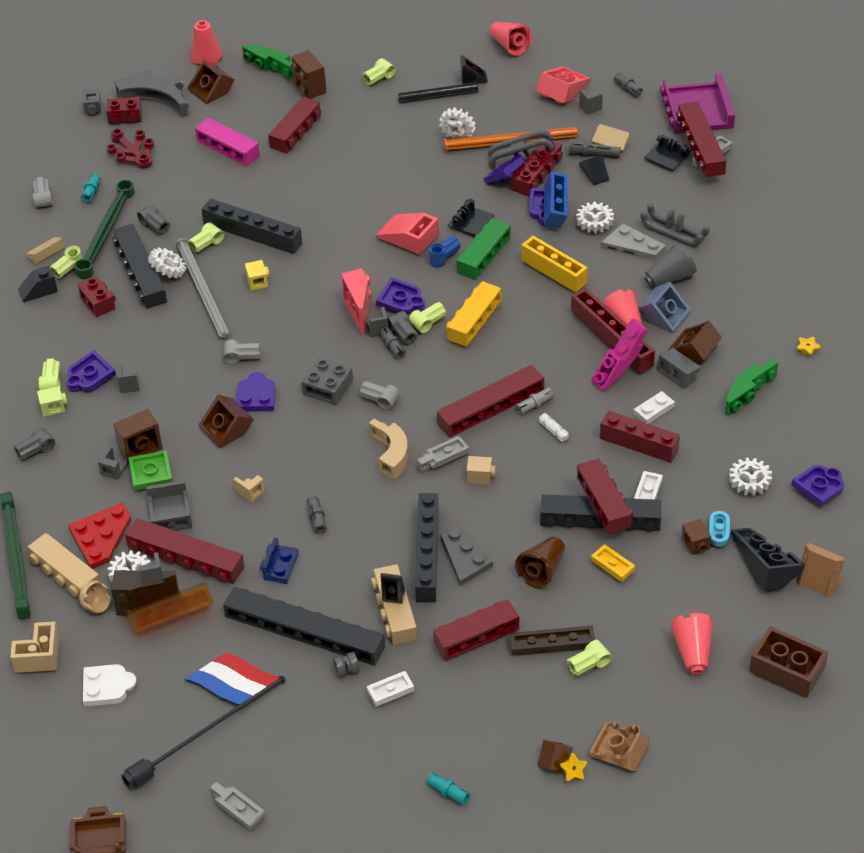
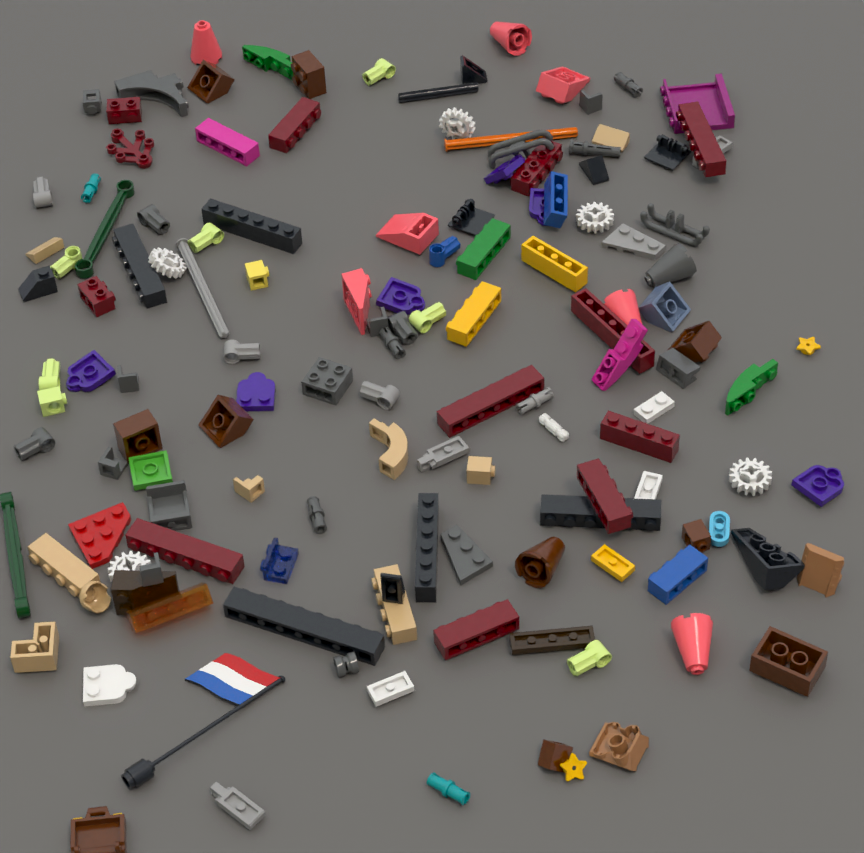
(677, 574): none -> blue brick

